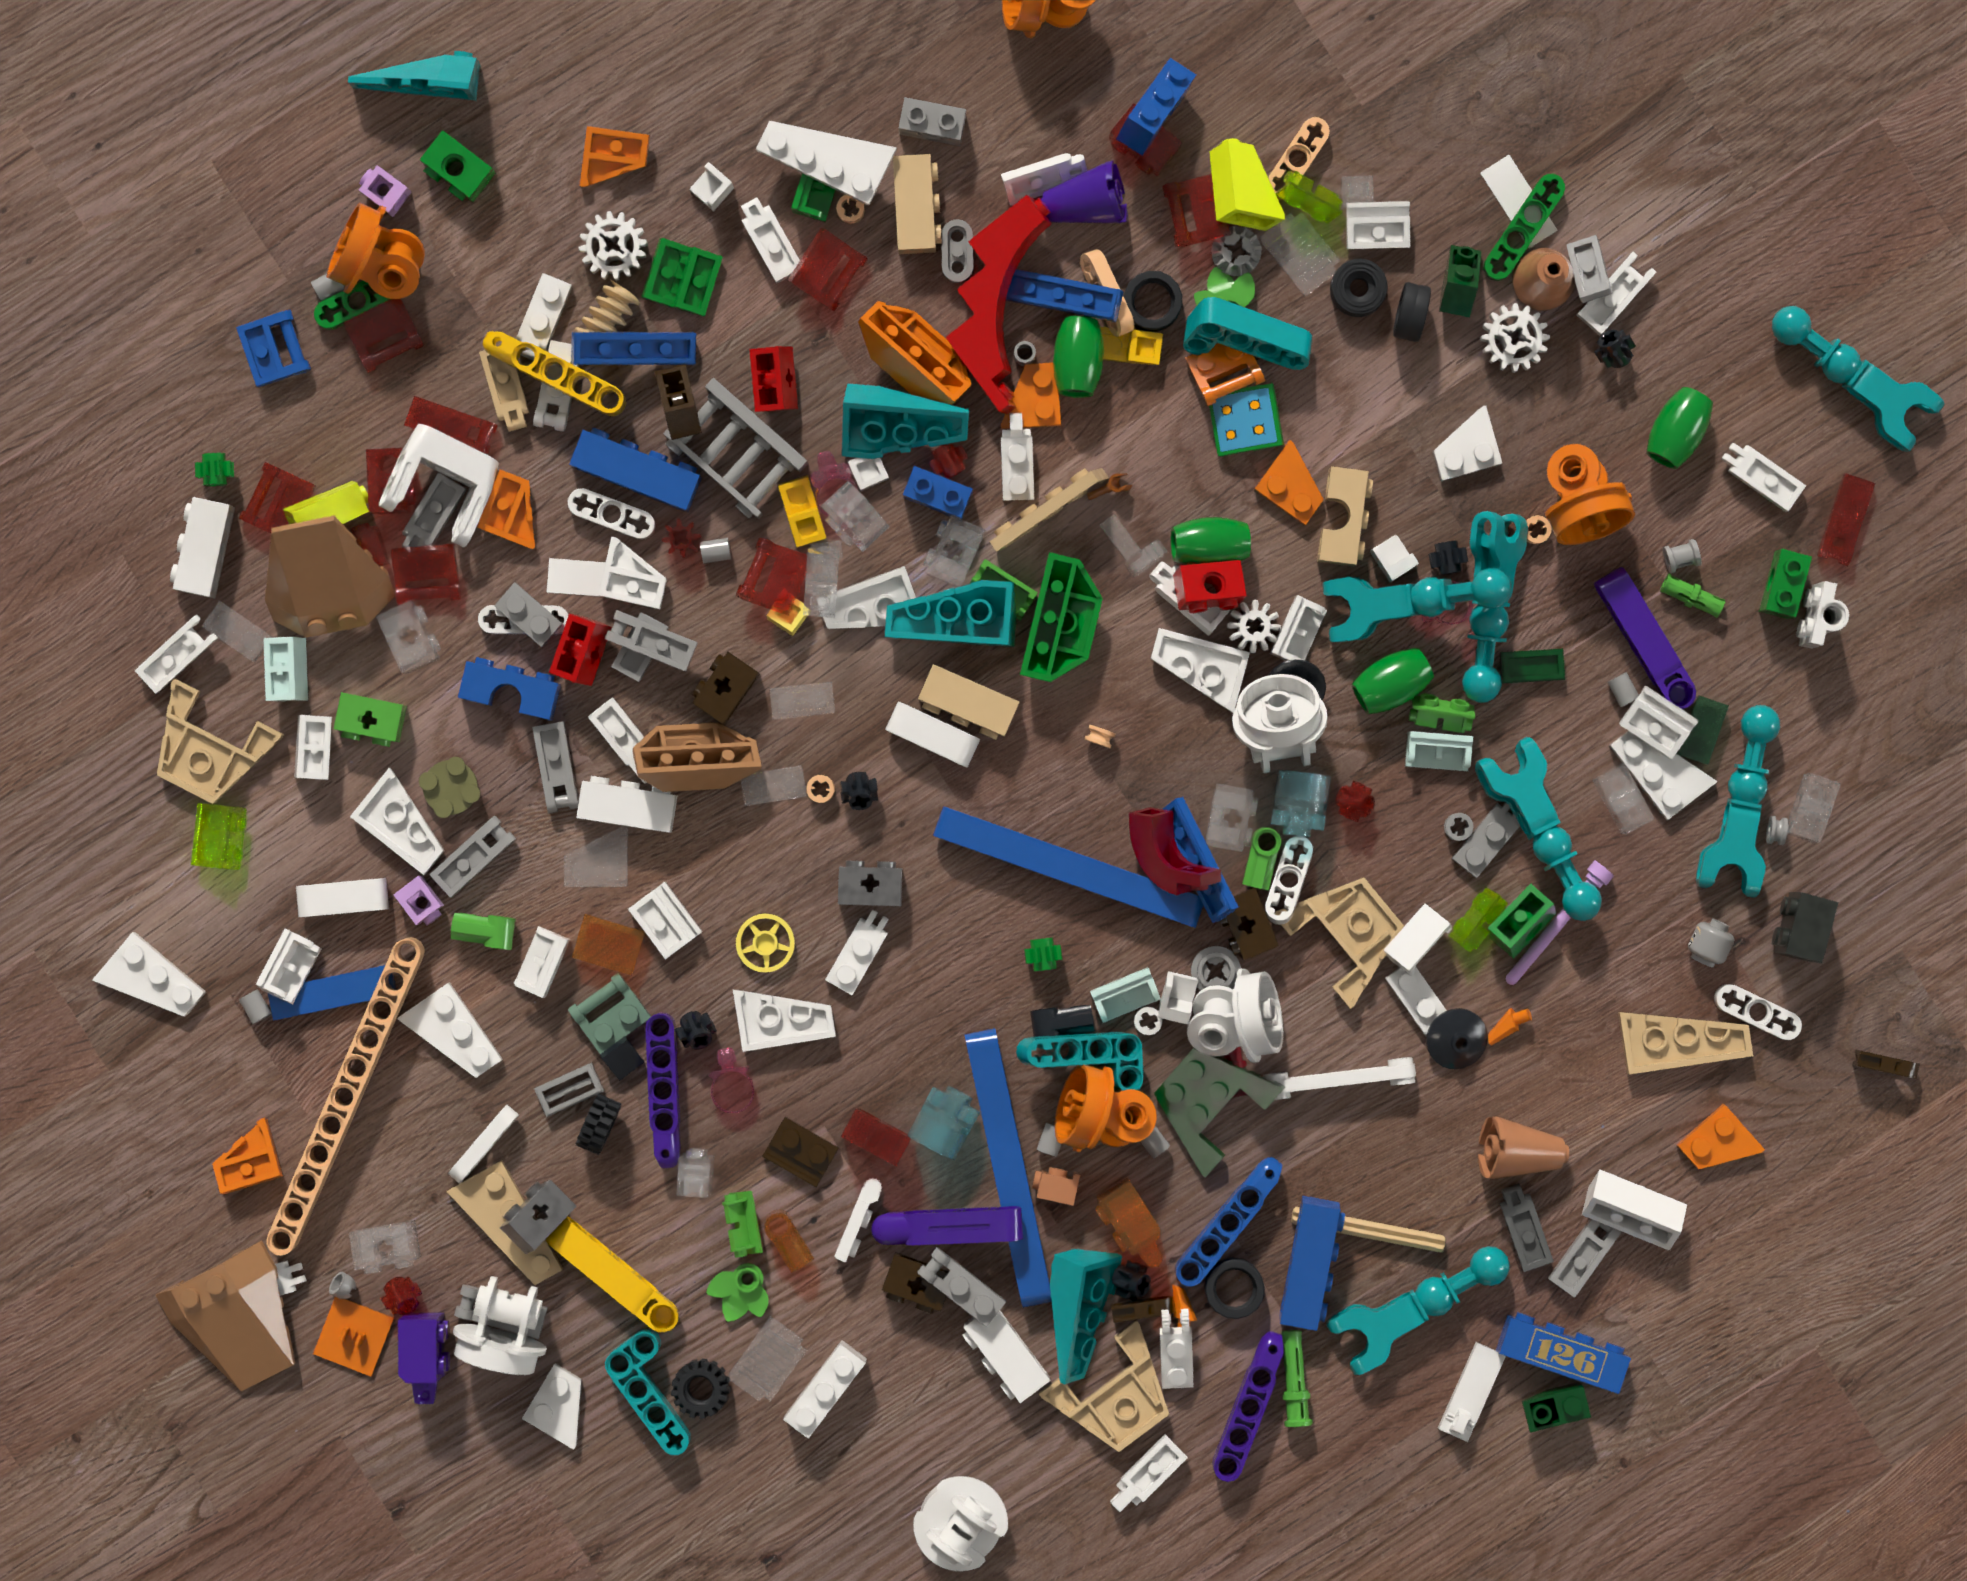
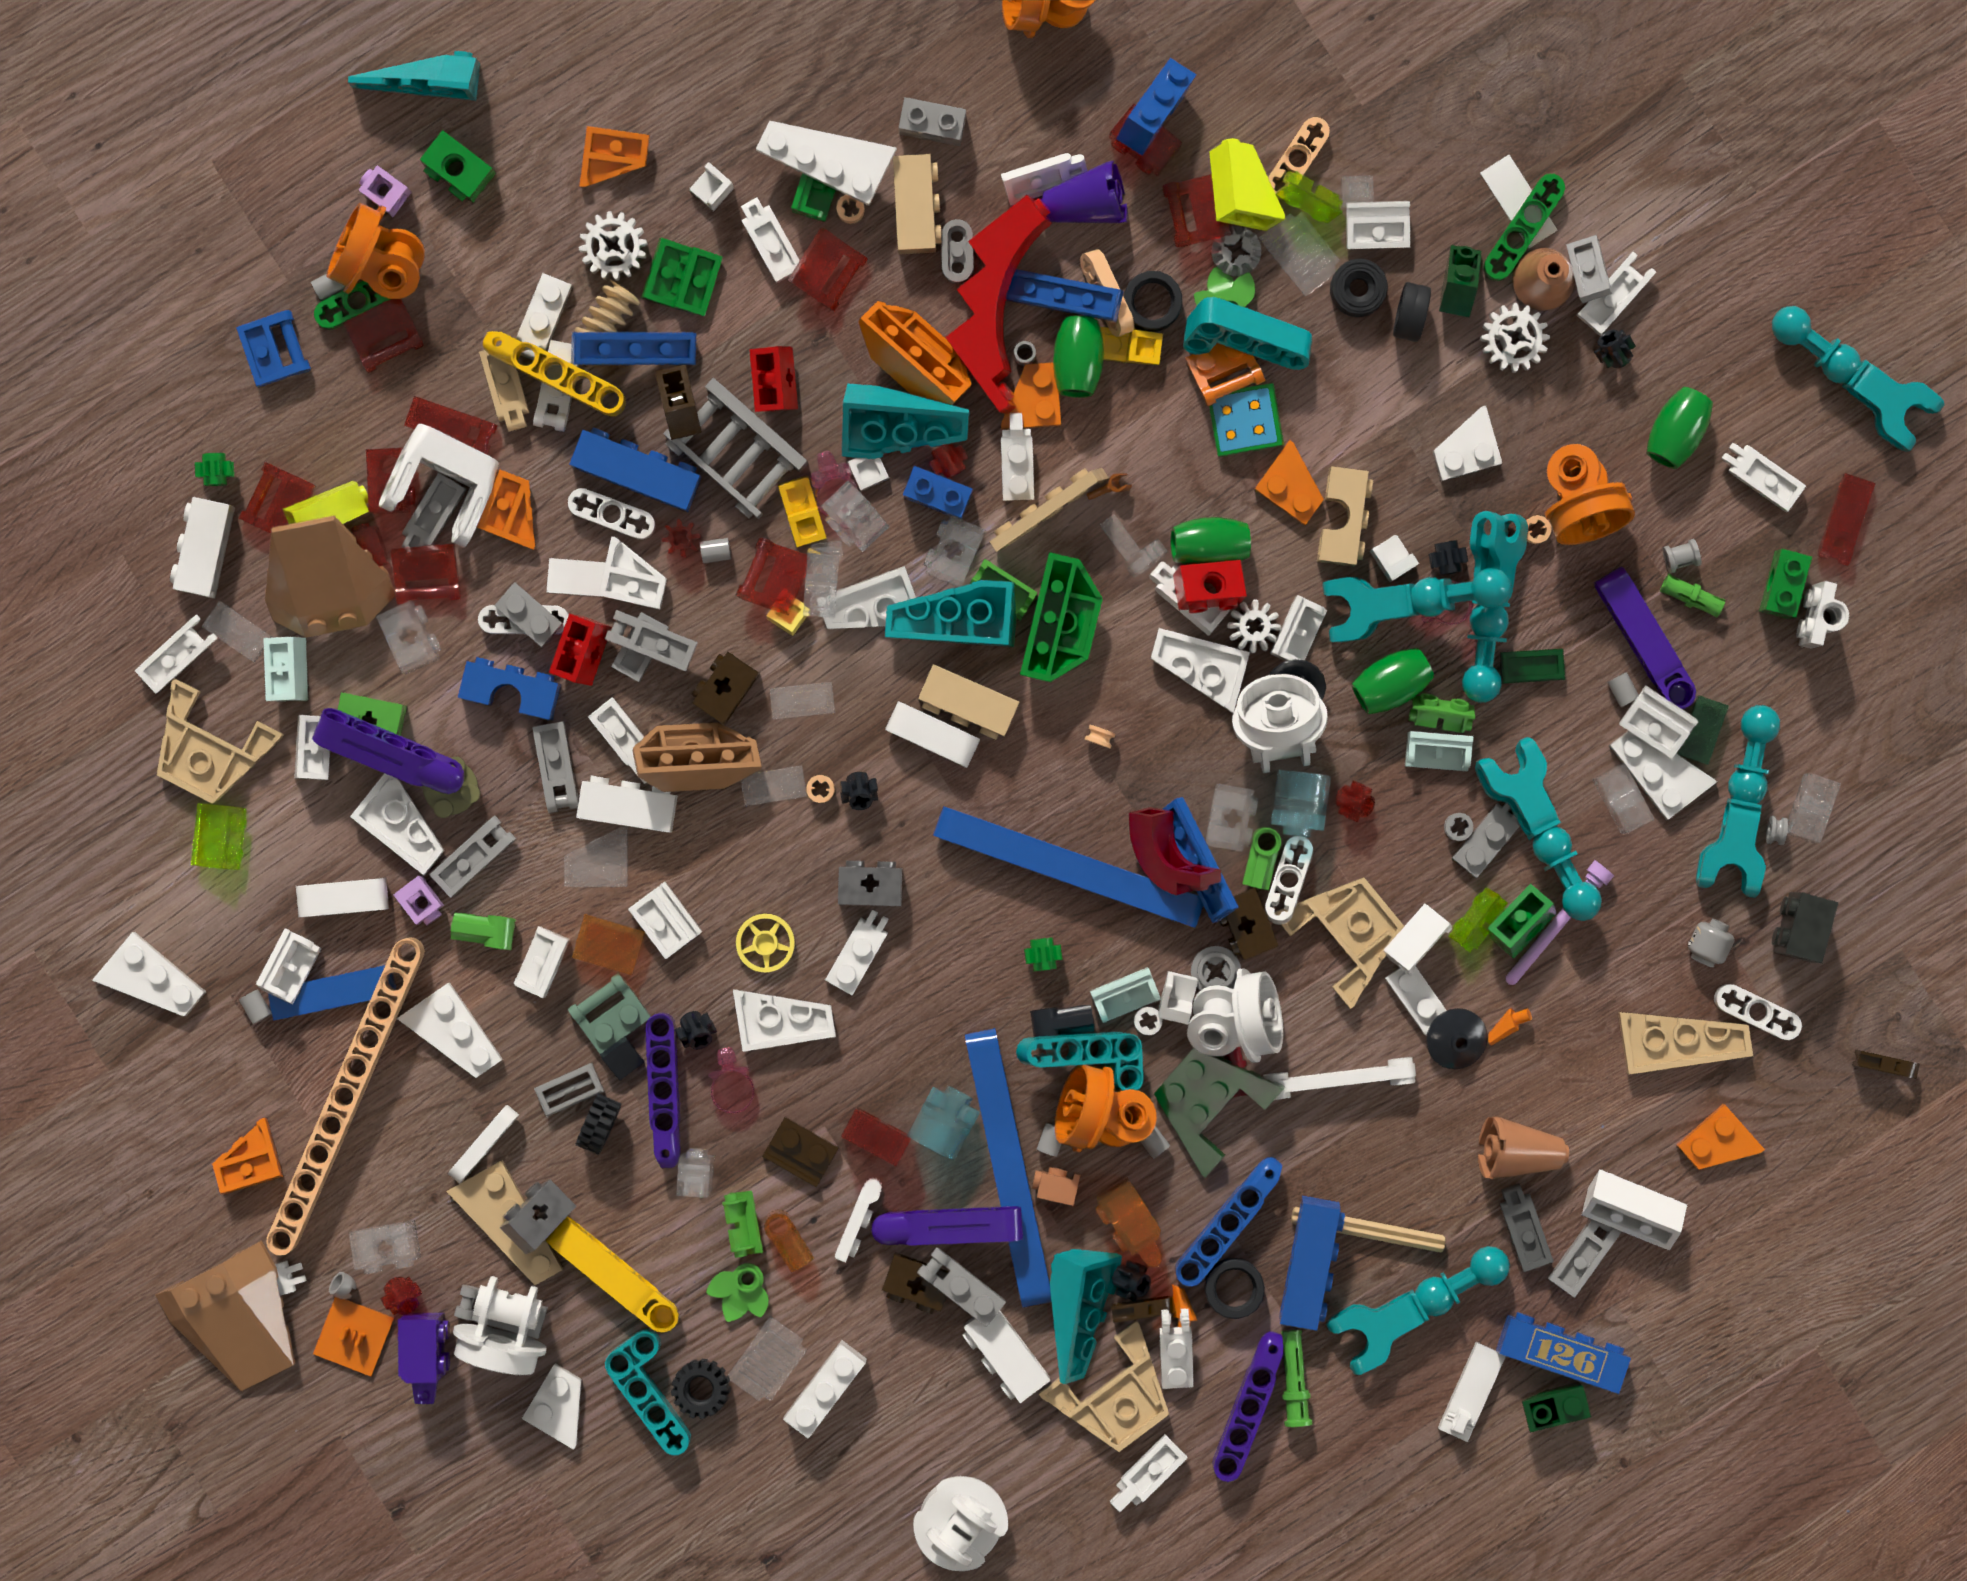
(387, 752): none -> dark purple piece

